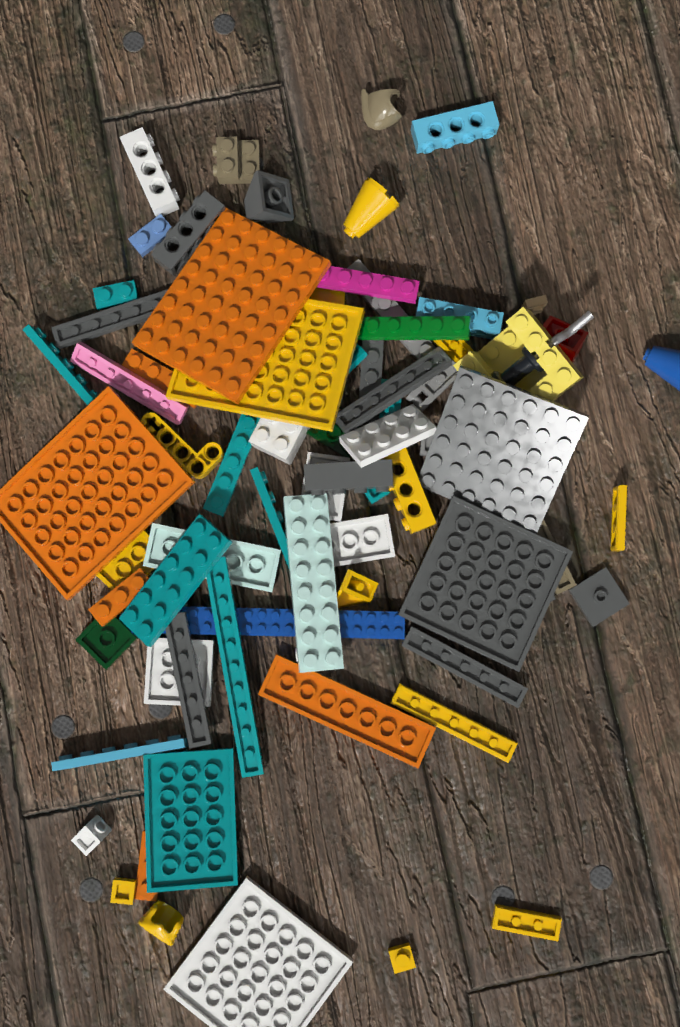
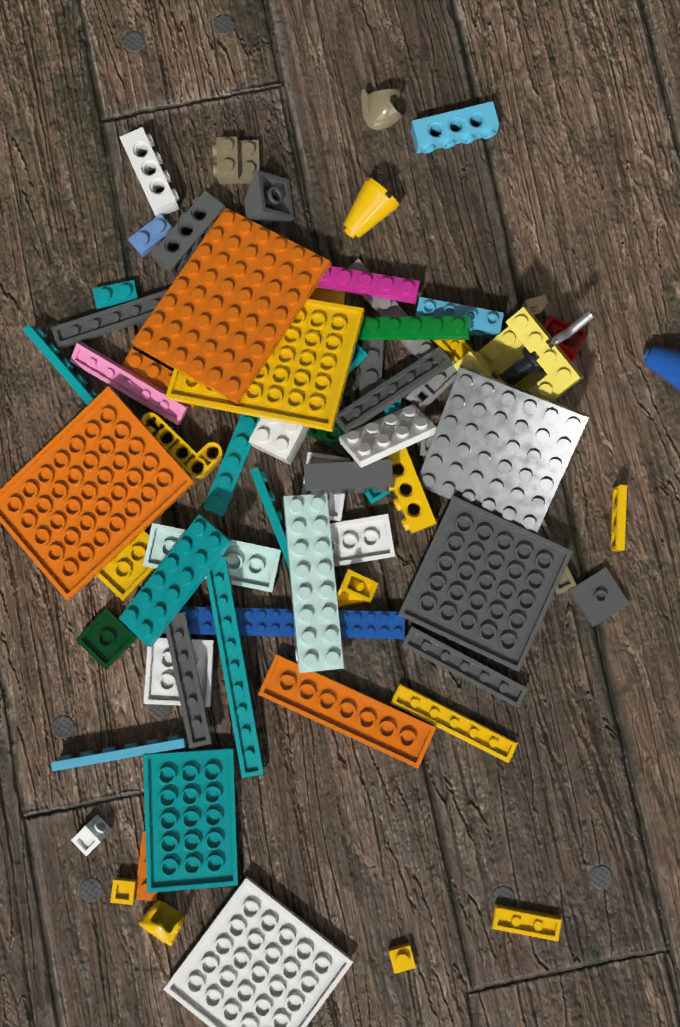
(118, 598): orange plate -> none

